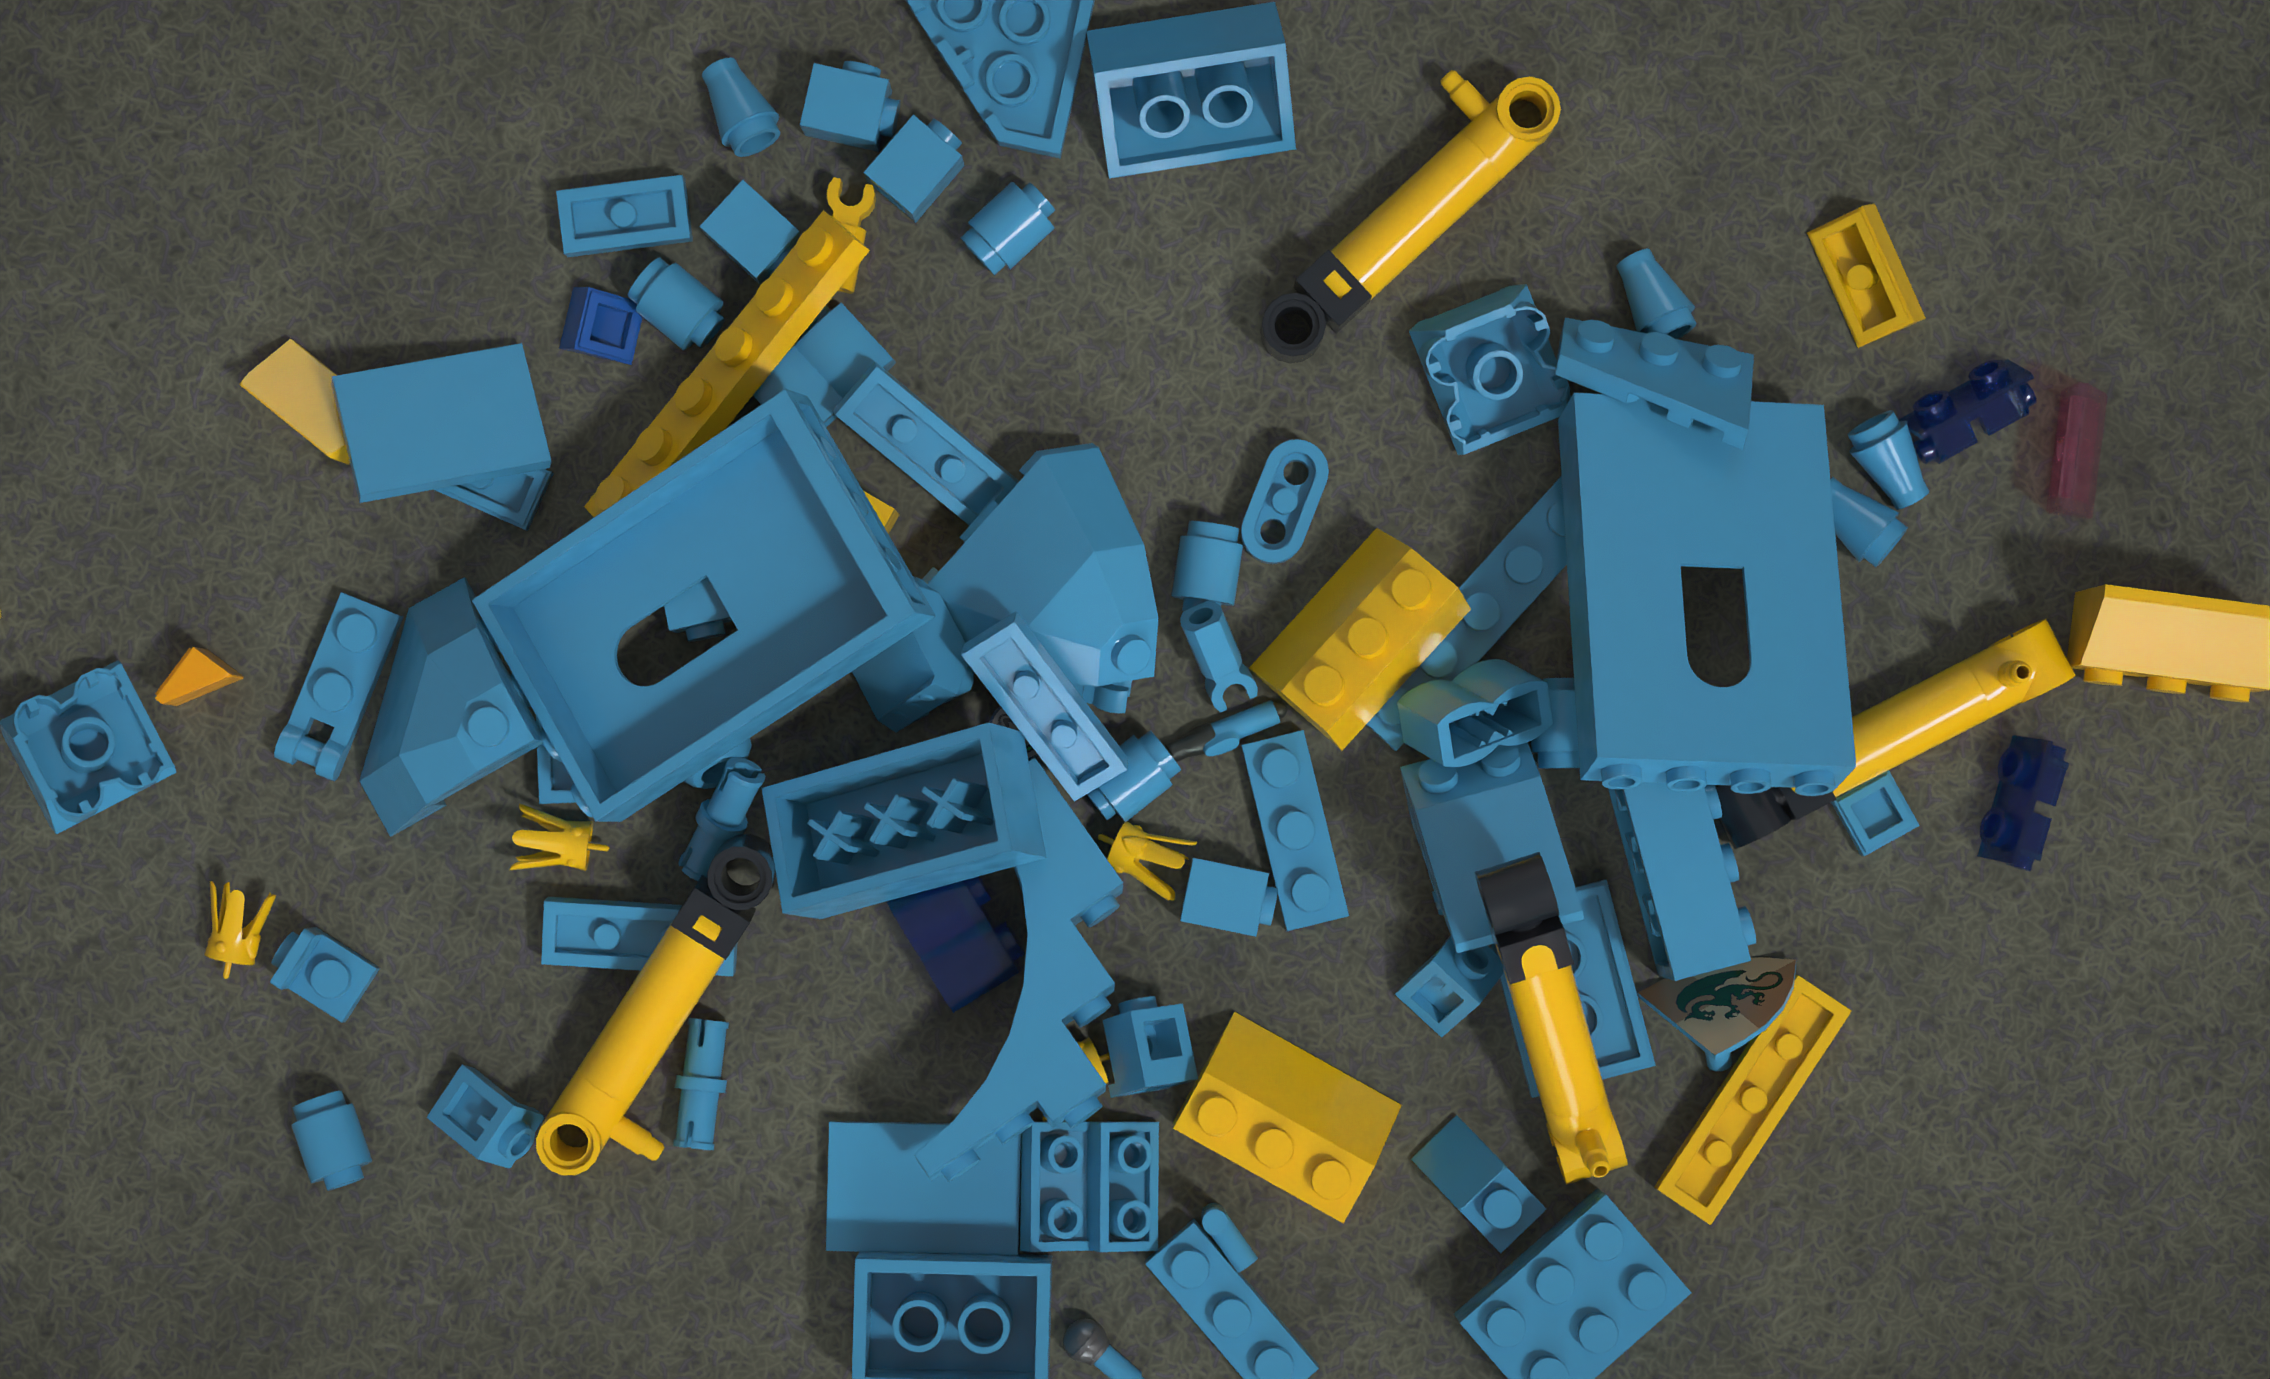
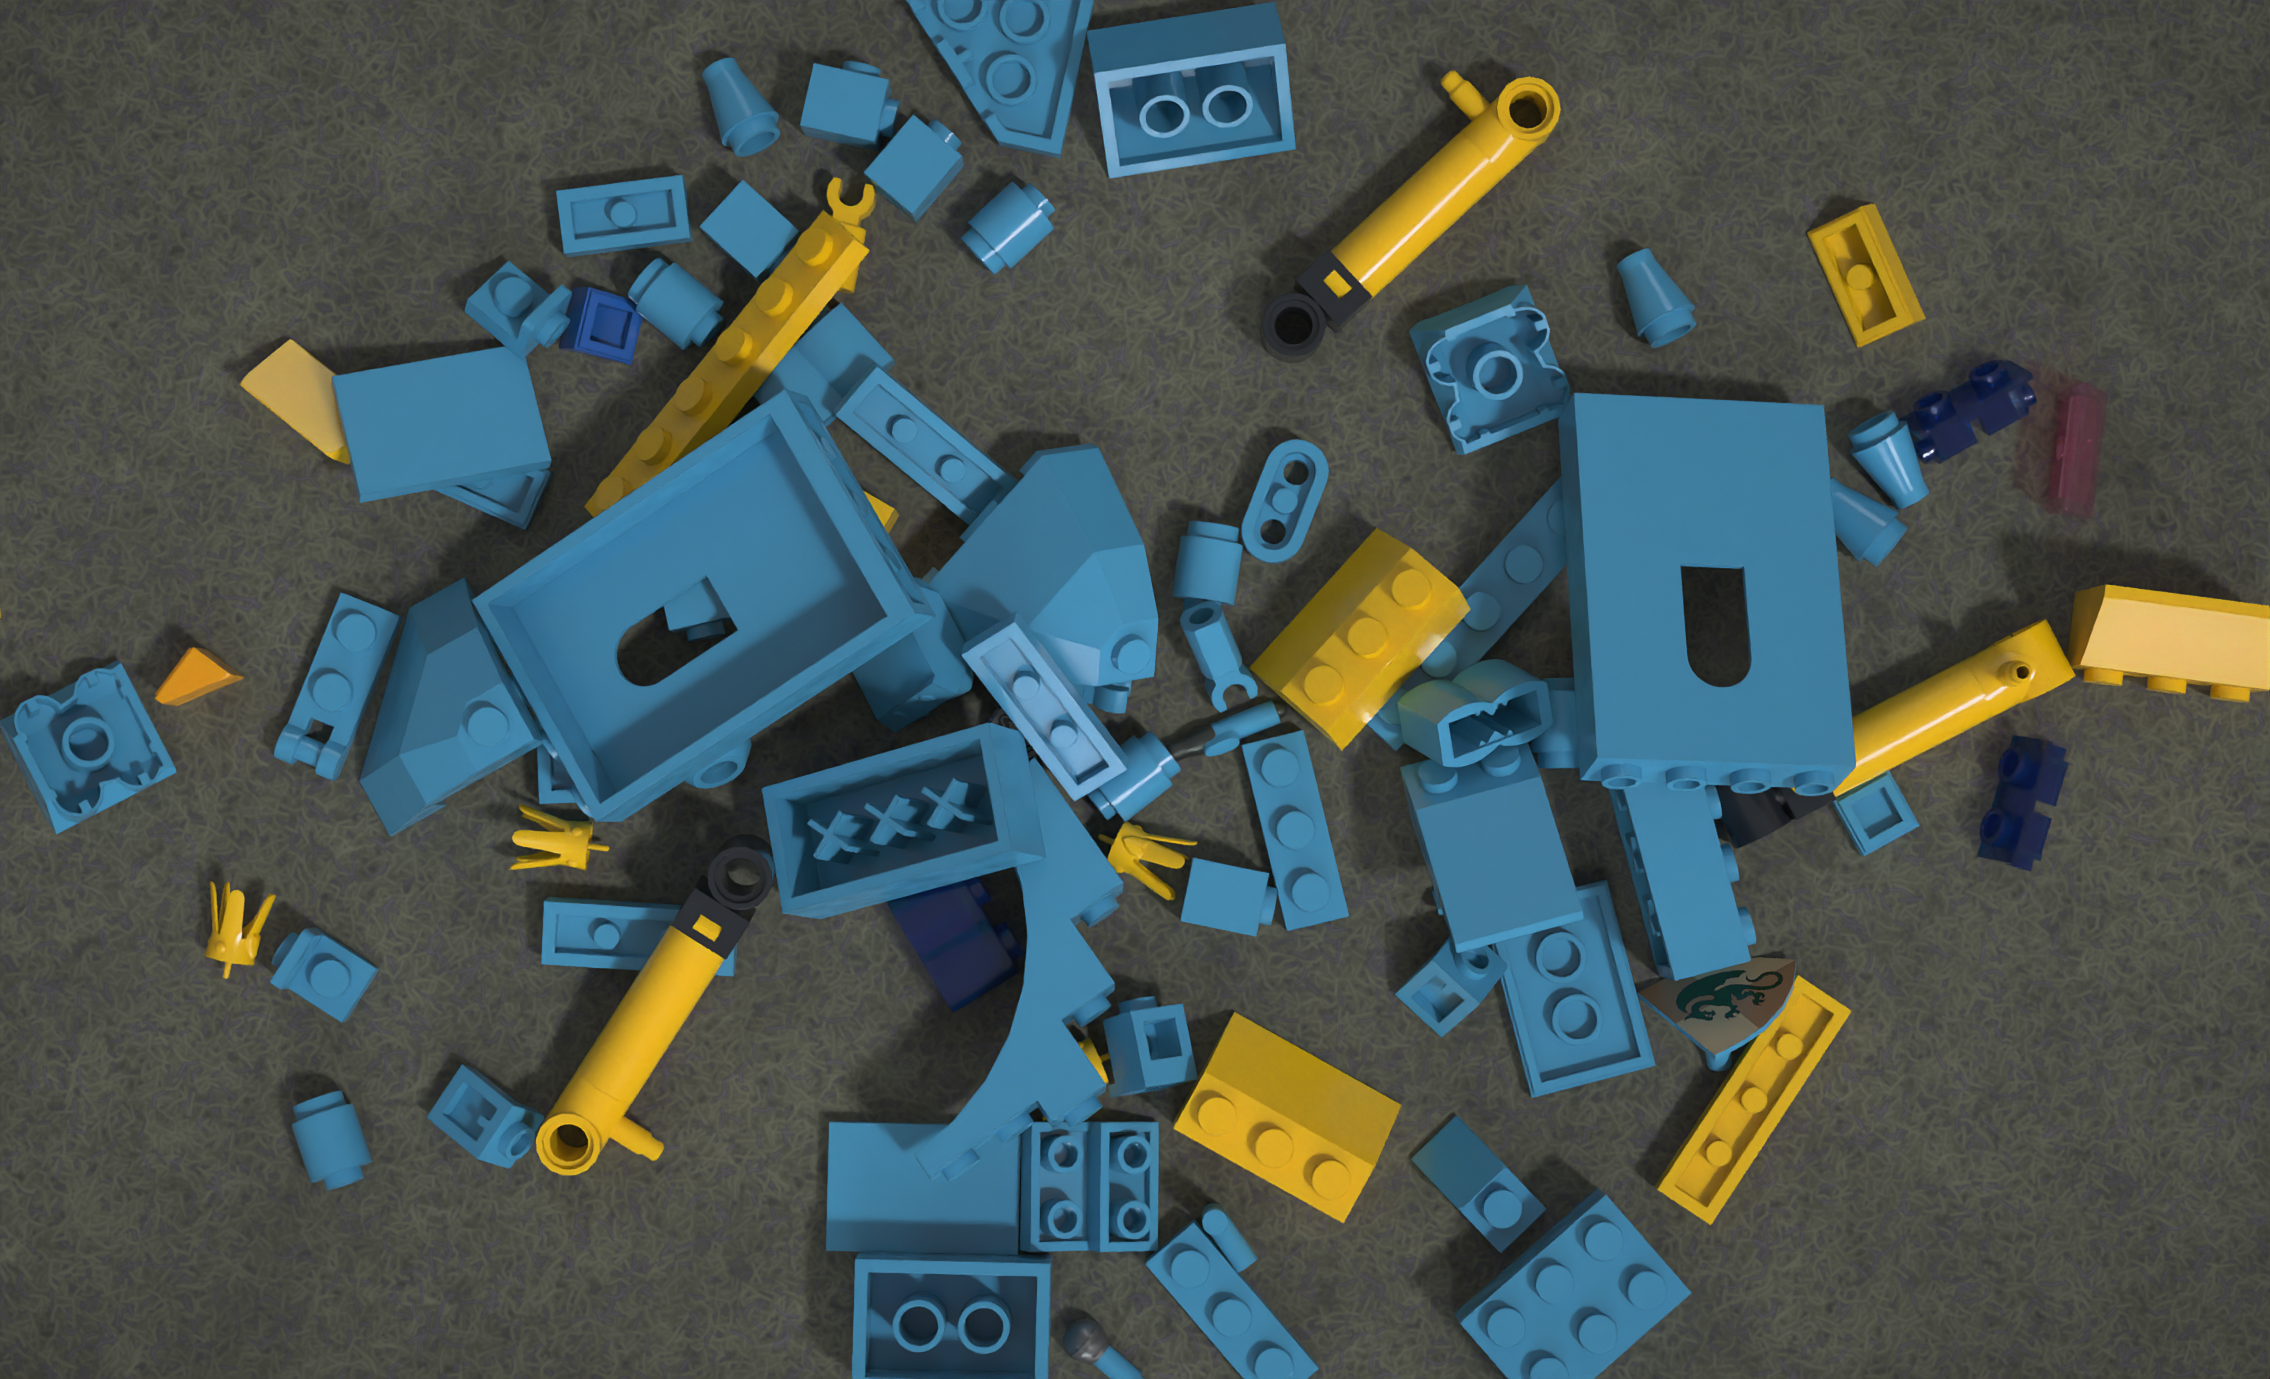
(519, 310): none -> dark azure bracket
(701, 1084): dark azure pin -> none
(722, 815): dark azure pin -> none
(1551, 1016): yellow piece -> none
(1677, 374): dark azure wing -> none

